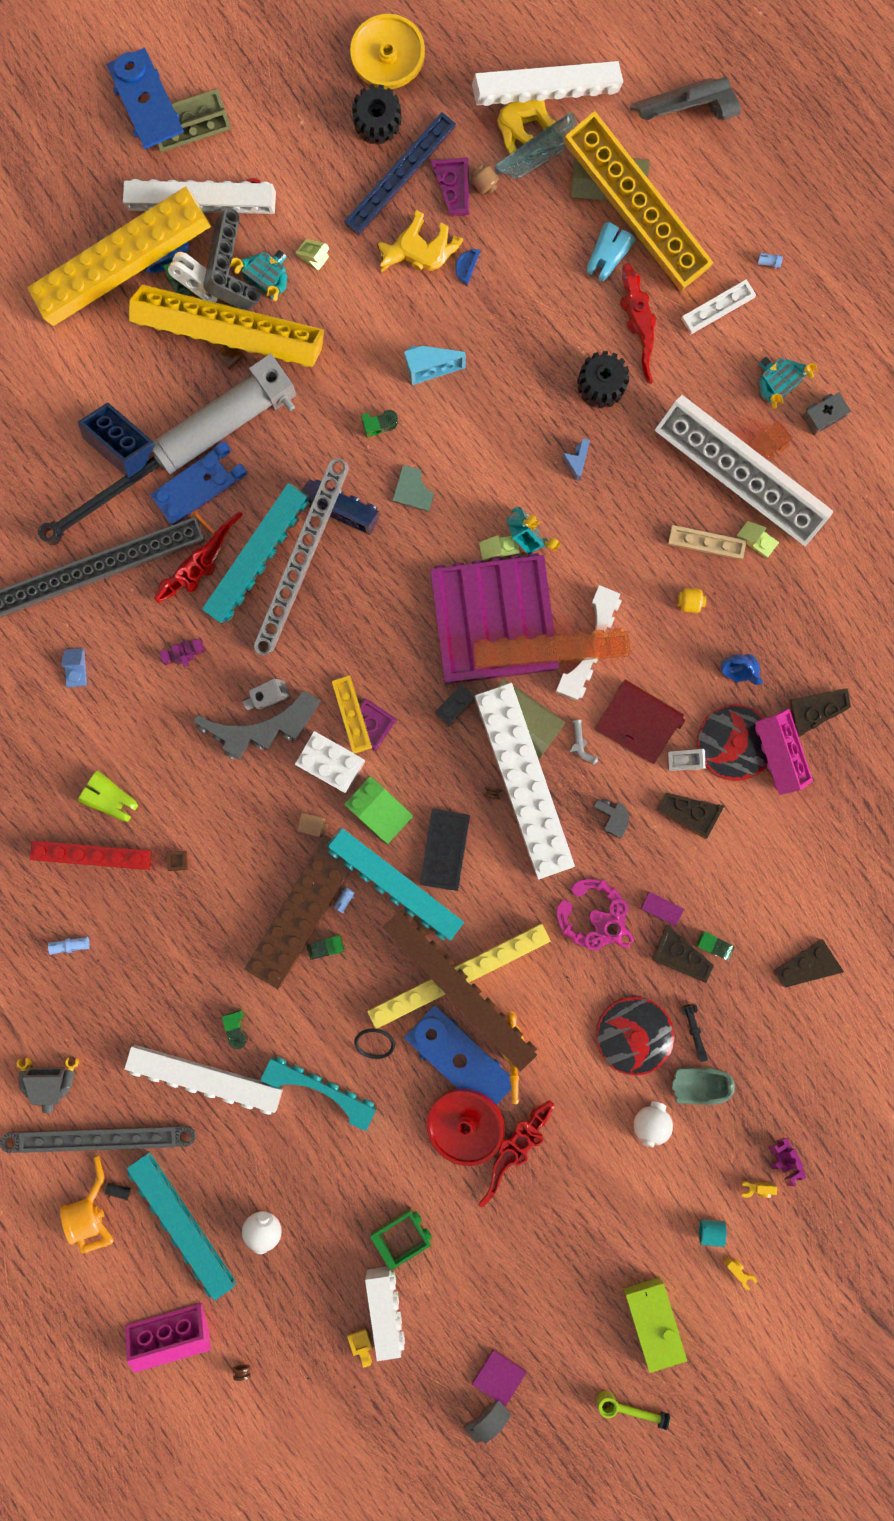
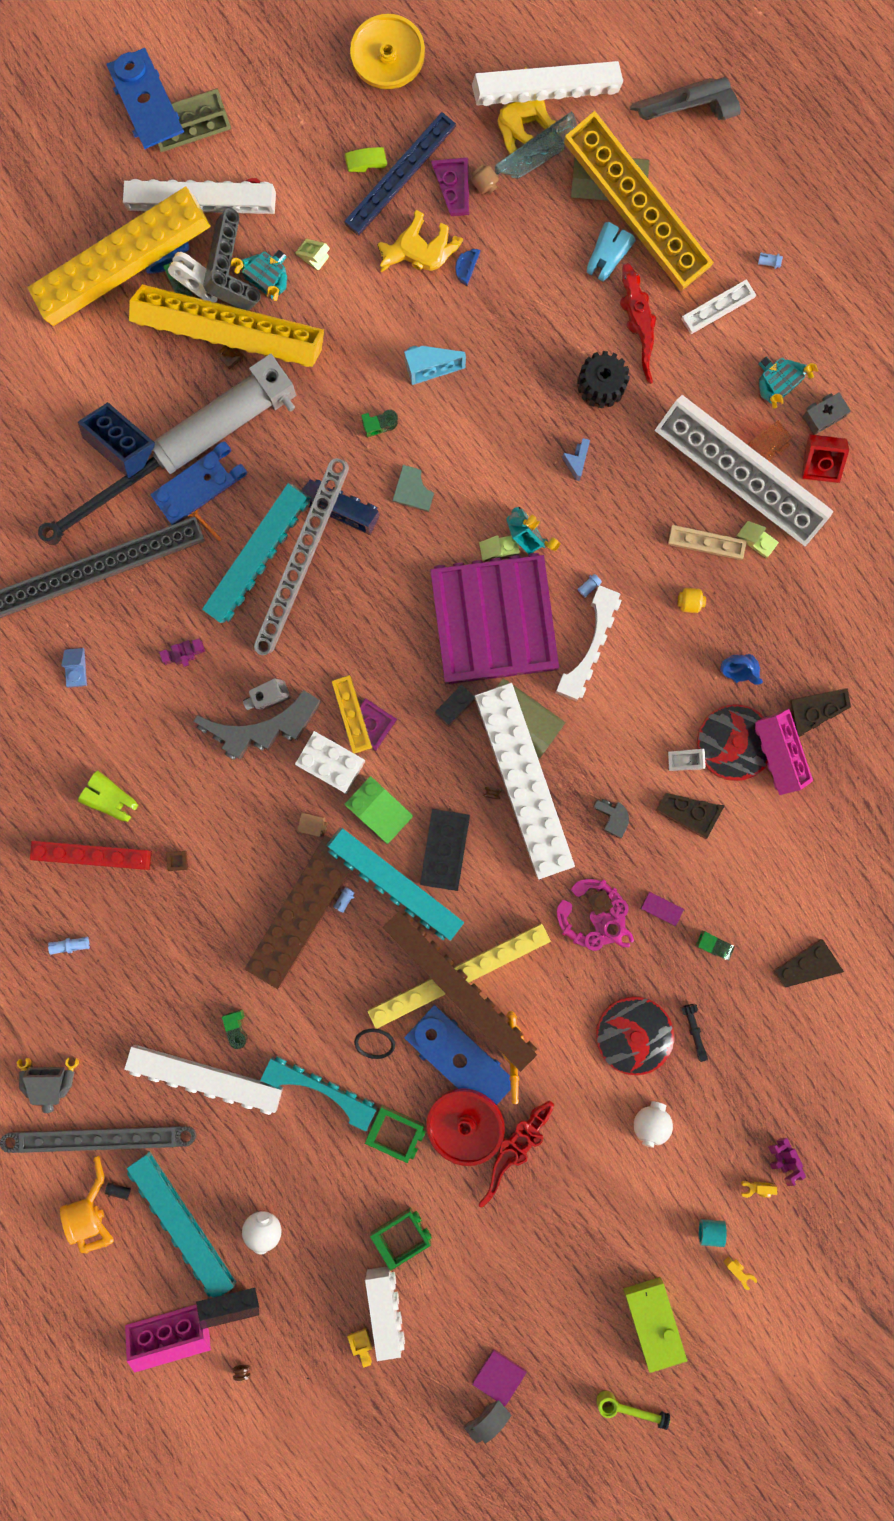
(196, 565): red animal -> none
(227, 1308): none -> black brick
(325, 947): leg -> none
(365, 158): none -> lime slope
(372, 104): black wheel -> none
(418, 1136): none -> green window
(551, 649): clear orange brick -> none
(580, 743): light grey piece -> none
(589, 585): none -> light blue pin
(600, 902): none -> reddish brown plate
(642, 718): dark red door -> none
(681, 956): dark brown wing -> none
(702, 1086): sand green hair -> none
(825, 458): none -> red slope

